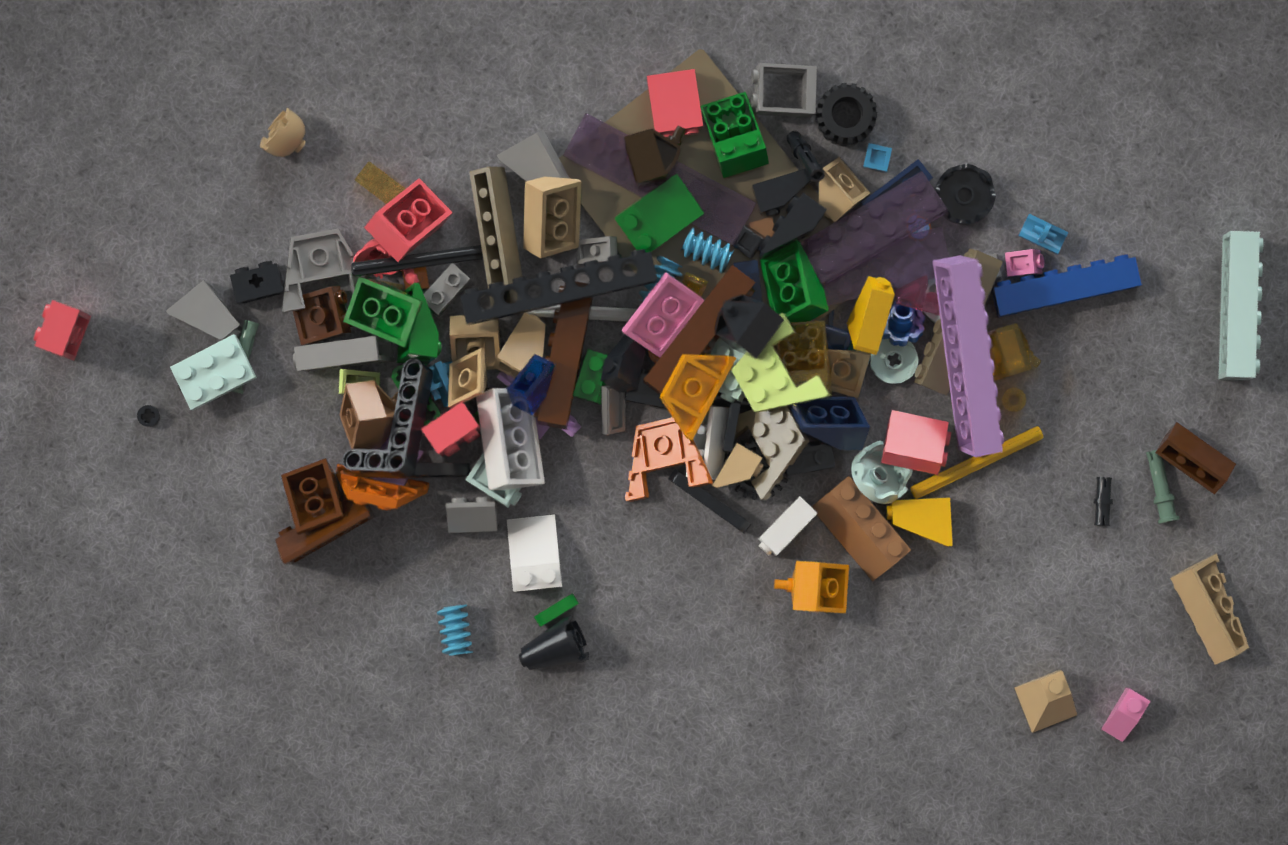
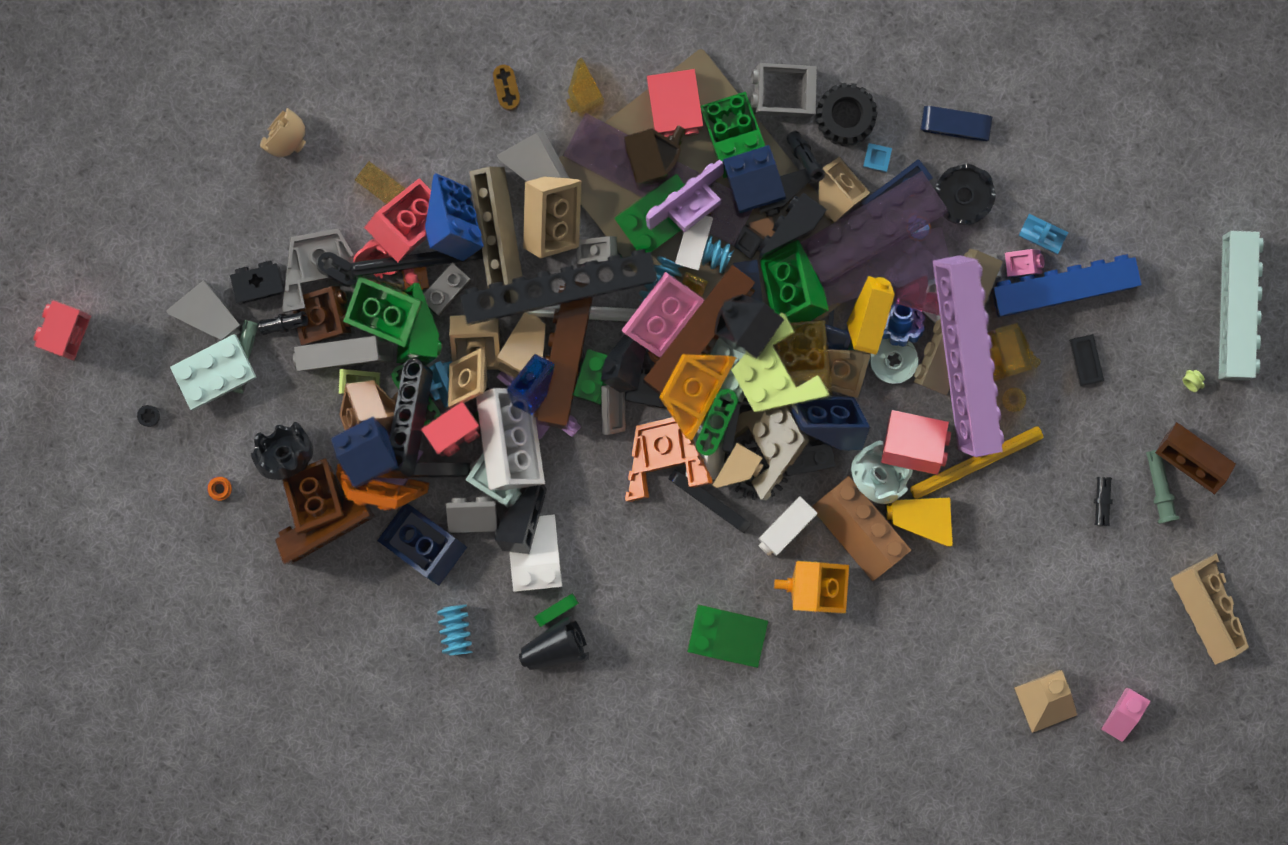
(212, 488): none -> orange plate
(283, 323): none -> black pin
(283, 440): none -> black plate
(334, 274): none -> black beam
(365, 452): none -> dark blue slope
(422, 544): none -> dark blue slope
(452, 219): none -> blue slope
(500, 88): none -> pearl gold beam
(521, 520): none -> black slope
(583, 90): none -> clear yellow slope
(690, 202): none -> lavender bracket
(694, 243): none -> white sticker
(704, 436): none -> green beam
(727, 636): none -> green slope
(754, 179): none -> dark blue slope
(956, 123): none -> dark blue beam
(1086, 360): none -> black tile
(1193, 380): none -> yellowish green plate

